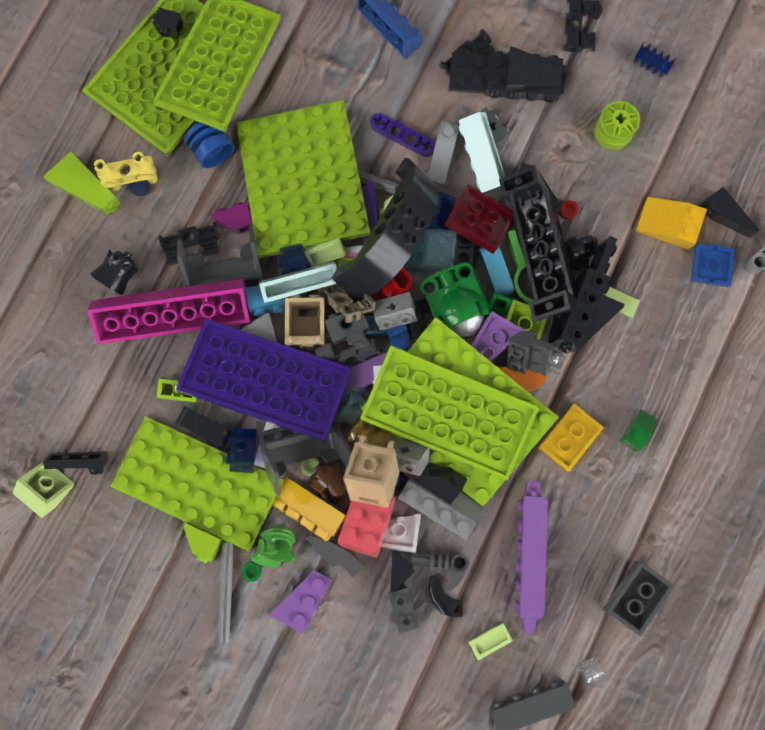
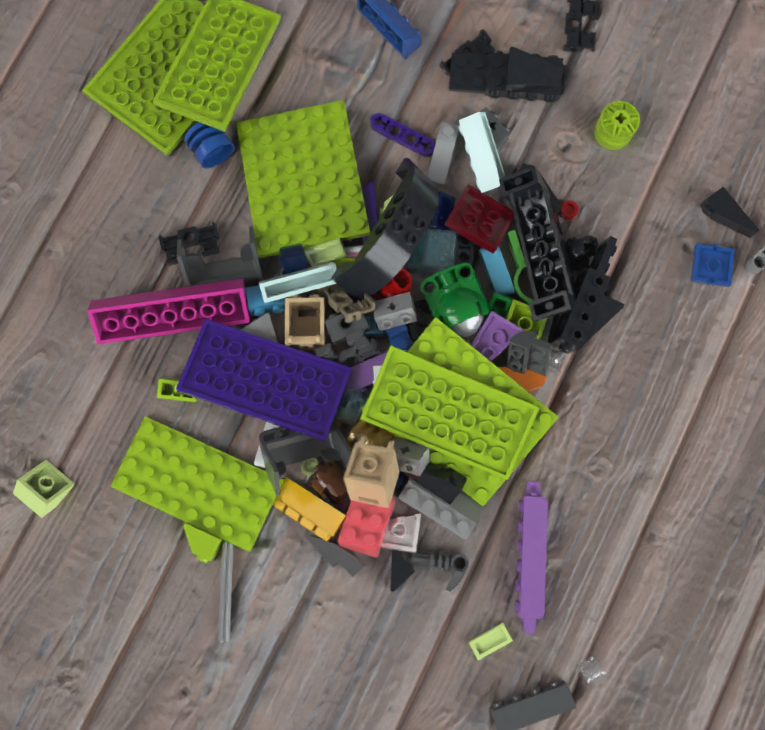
(78, 181): lime slope -> none
(93, 460): black hinge -> none
(112, 174): light yellow piece -> none
(116, 271): black hat -> none
(139, 188): dark blue tile -> none
(168, 23): black brick -> none
(203, 427): black beam -> none
(235, 219): magenta slope -> none
(243, 440): clear blue brick -> none
(251, 571): green tile -> none
(275, 547): bright green helmet -> none
(302, 602): medium lavender wing -> none
(379, 183): light grey axle -> none
(403, 610): dark grey brick -> none
(441, 600): black piece -> none
(570, 437): yellow tile -> none
(630, 303): yellowish green tile -> none
(638, 597): dark grey brick -> none
(639, 431): green slope -> none
(654, 60): clear blue piece -> none
(671, 221): yellow slope -> none

